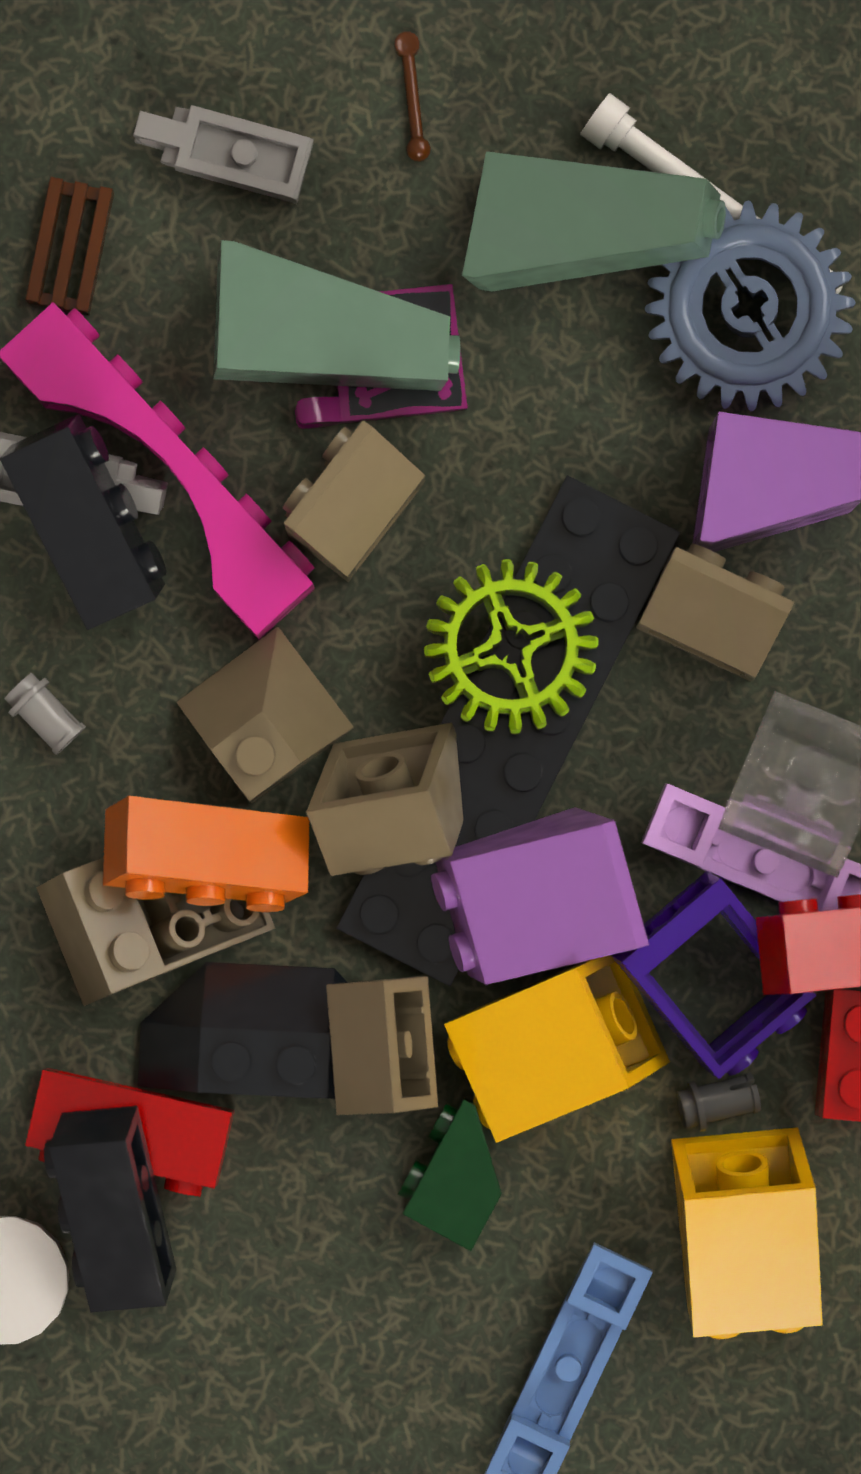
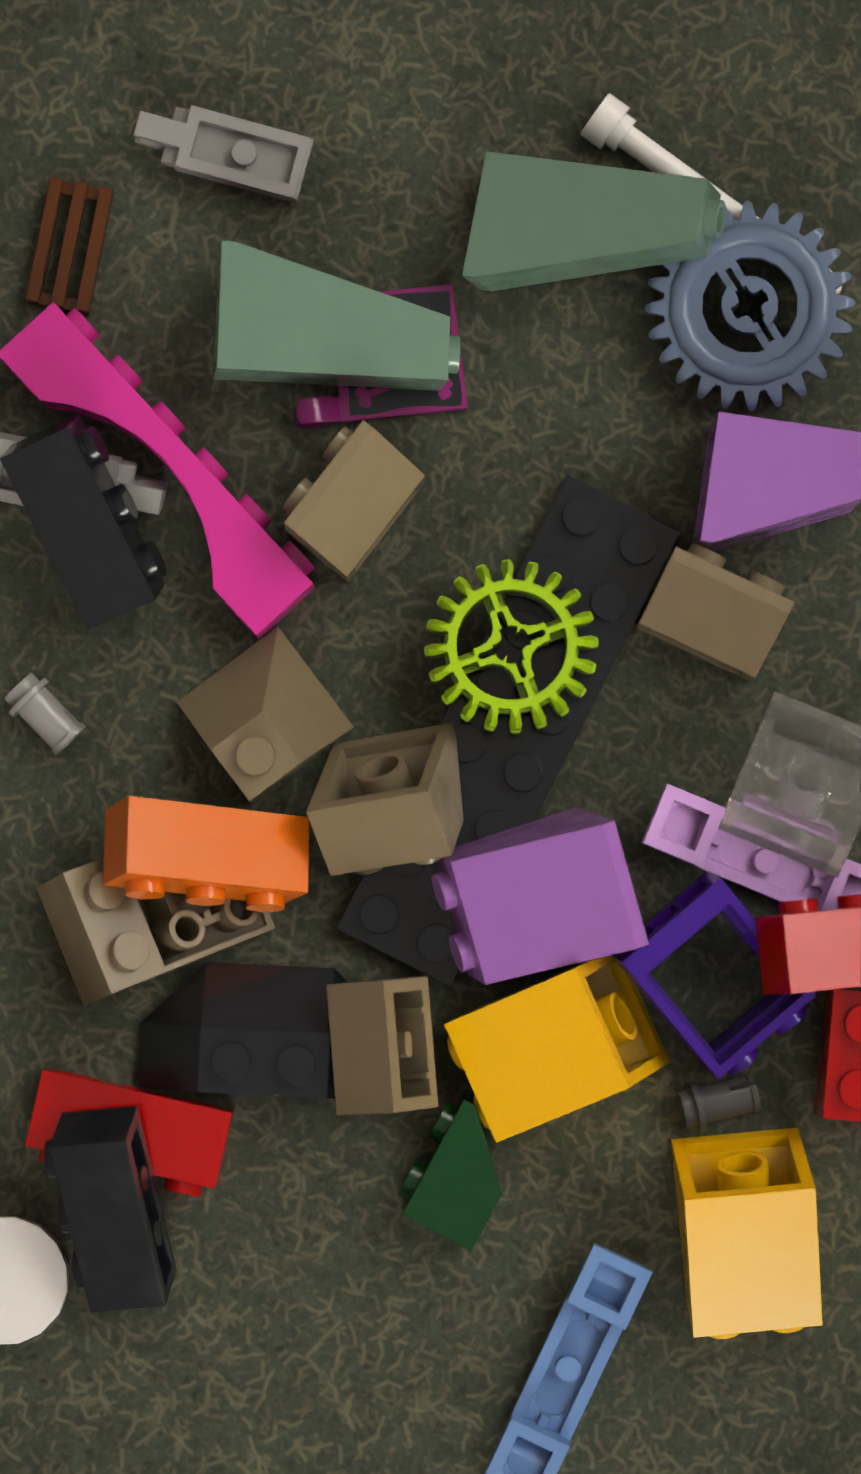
(407, 47): reddish brown hinge -> none

